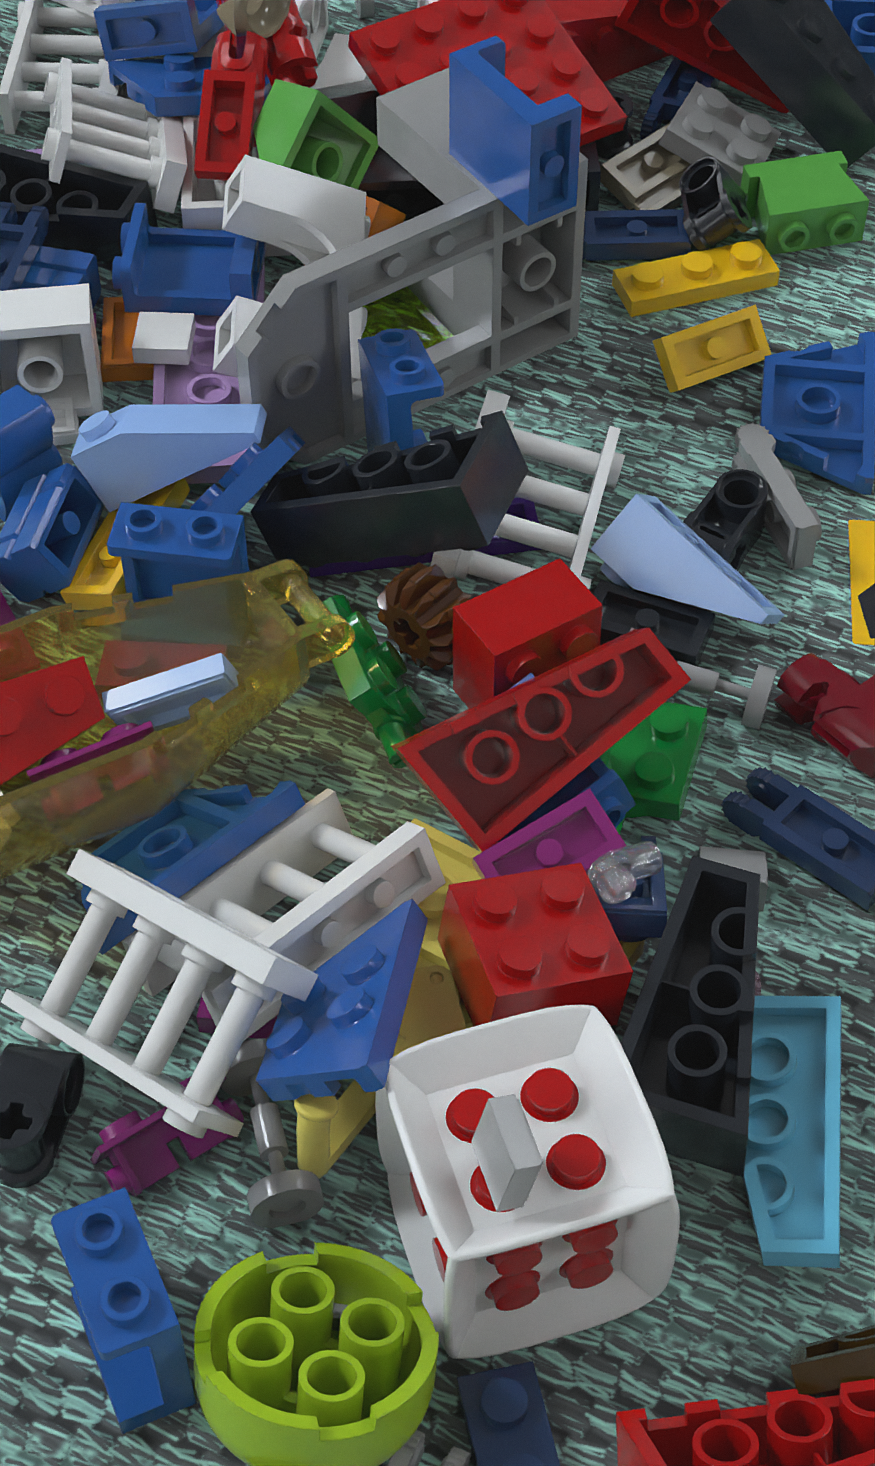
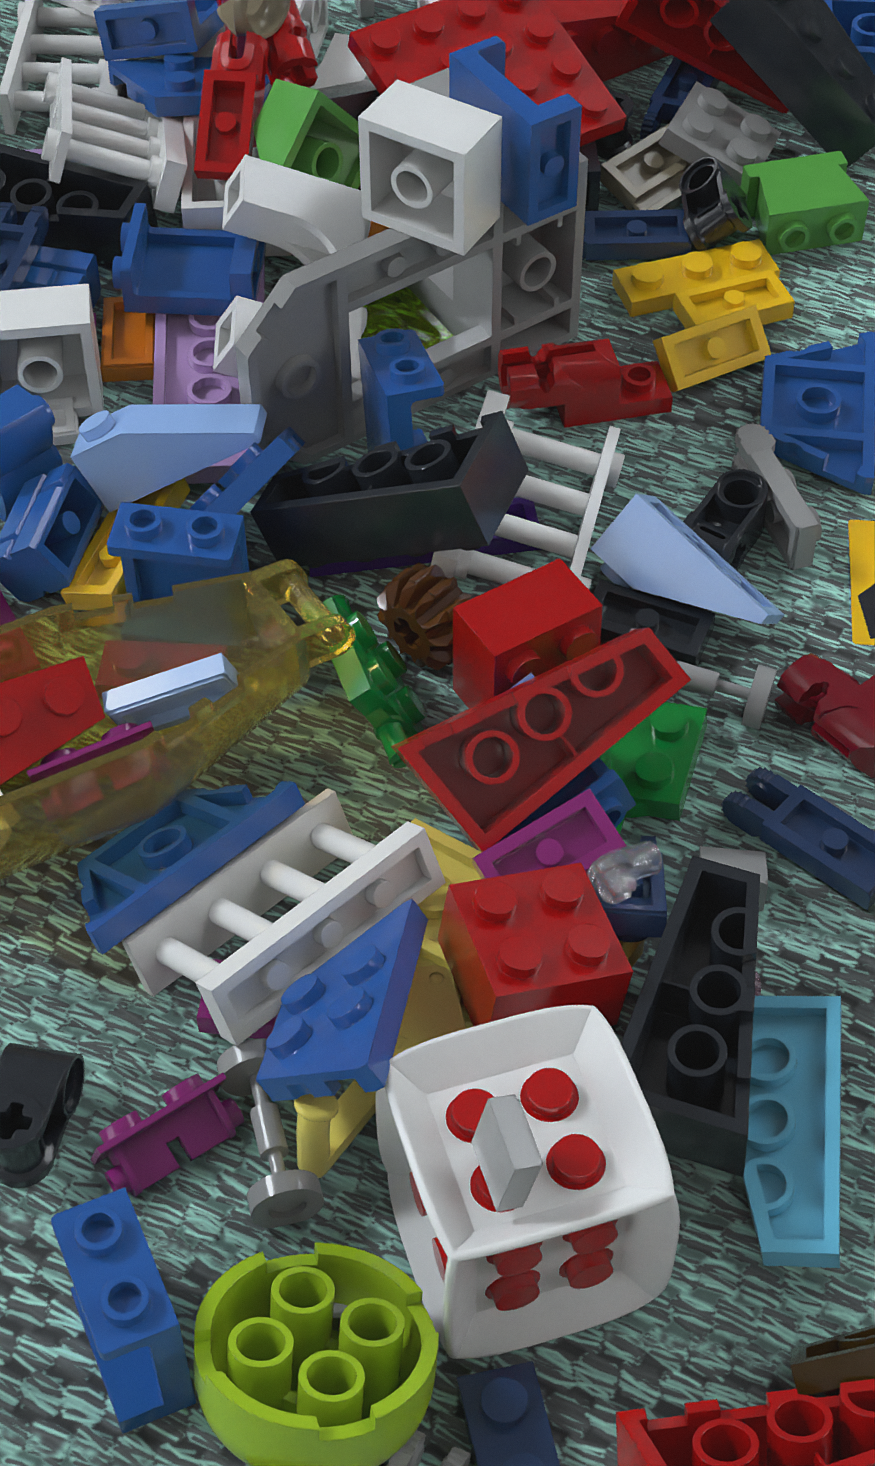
(164, 338): white tile -> none
(207, 949): white fence -> none
(430, 166): none -> white brick
(582, 382): none -> red plate
(730, 295): none -> yellow plate

